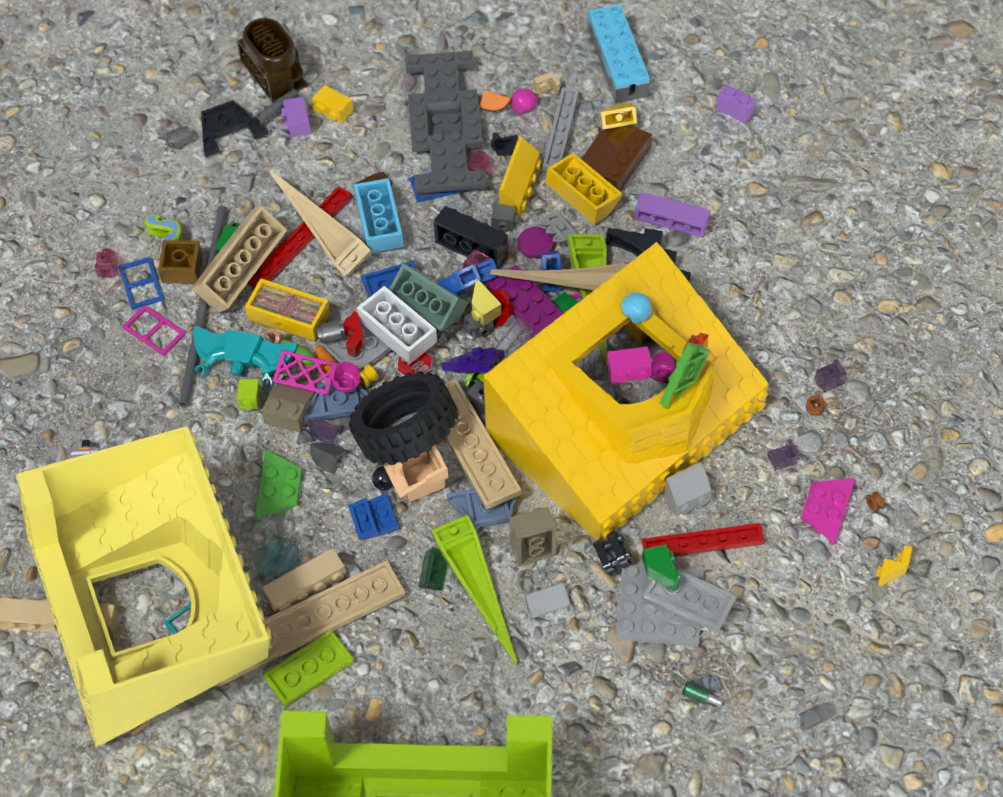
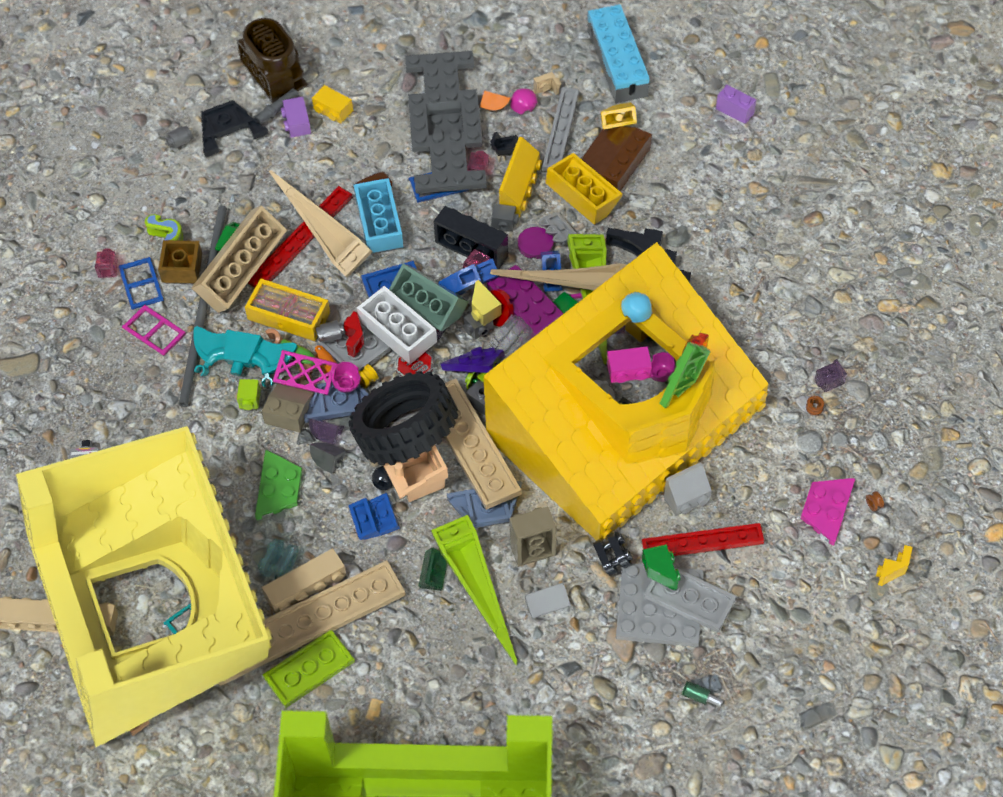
(672, 214): medium lavender brick -> none
(784, 456): clear purple bracket -> none

